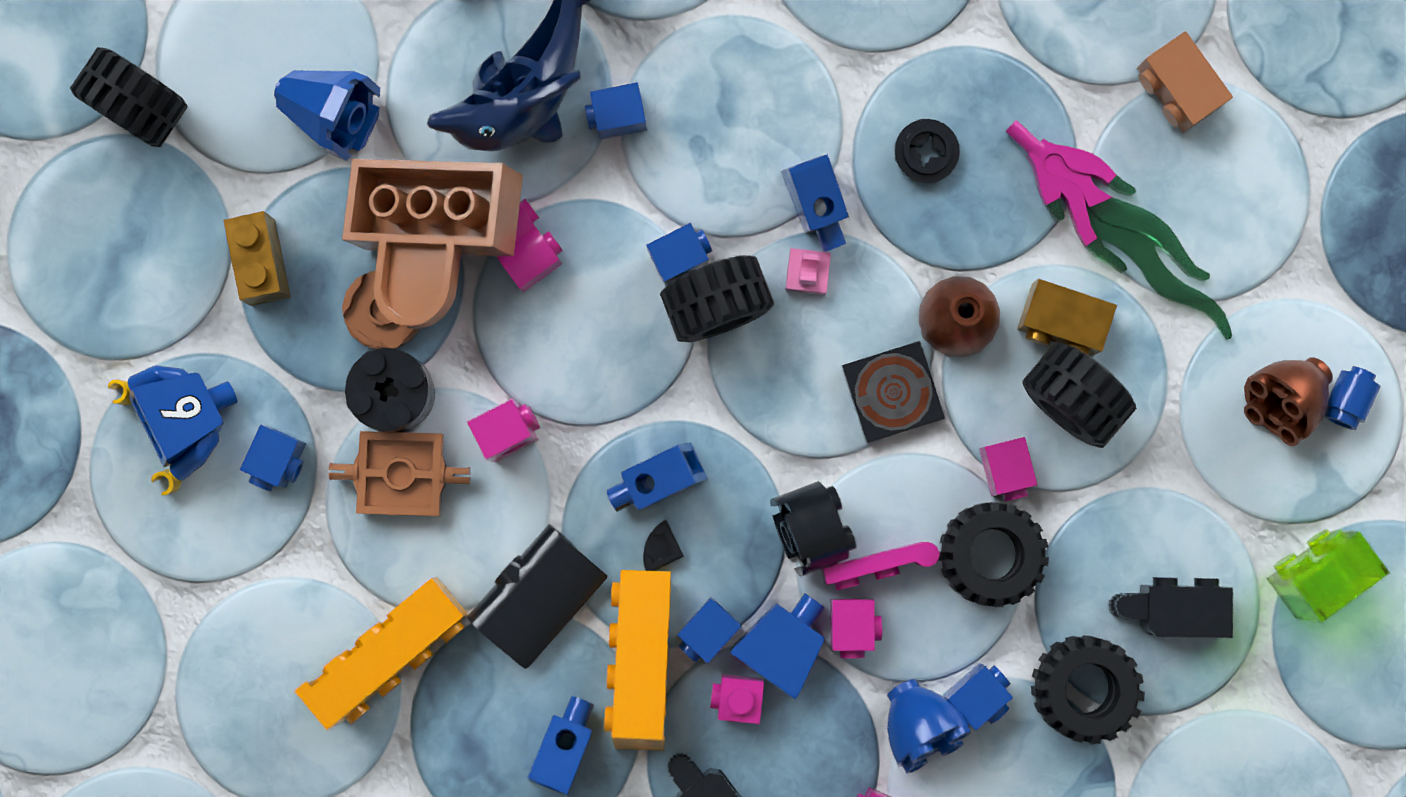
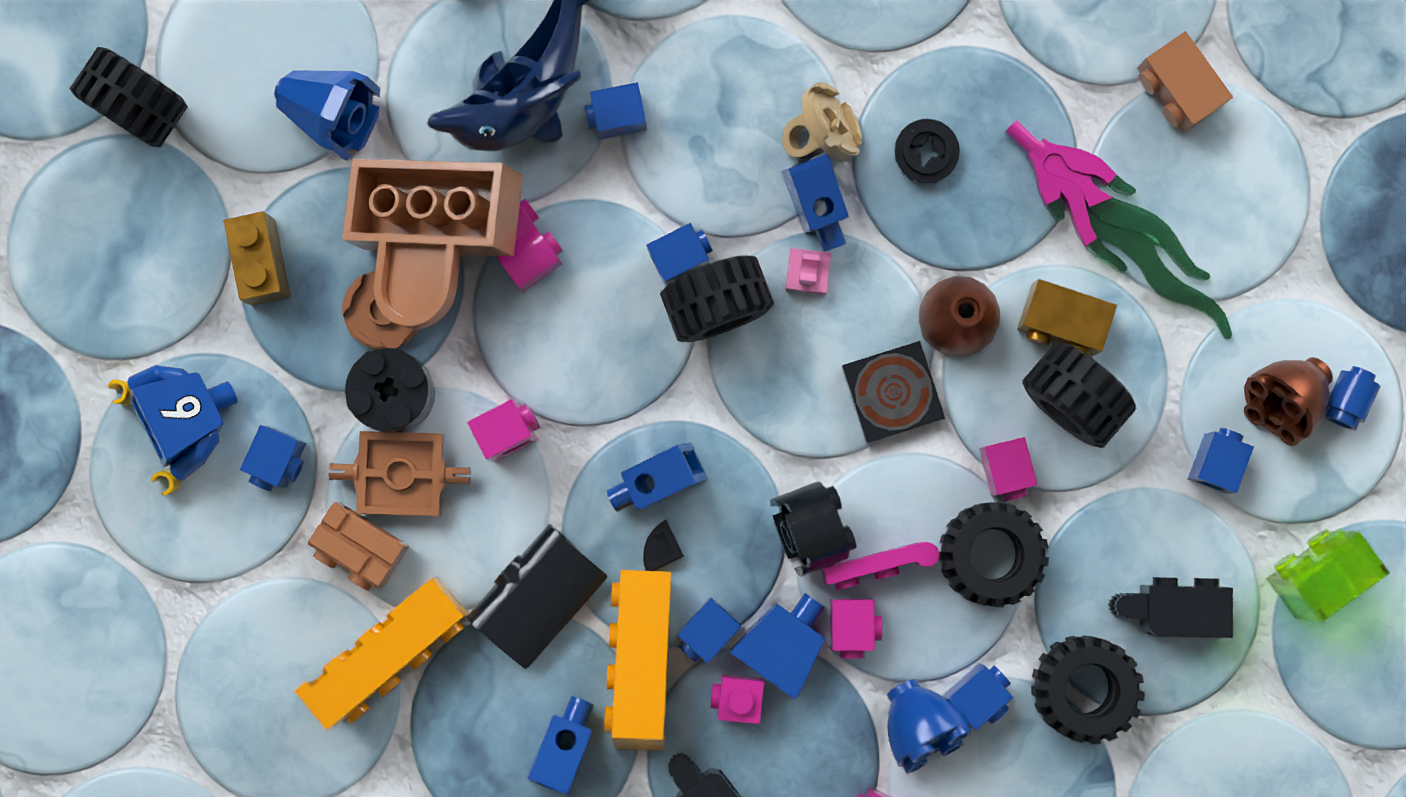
(357, 546): none -> nougat brick
(830, 126): none -> tan tile
(1221, 461): none -> blue brick

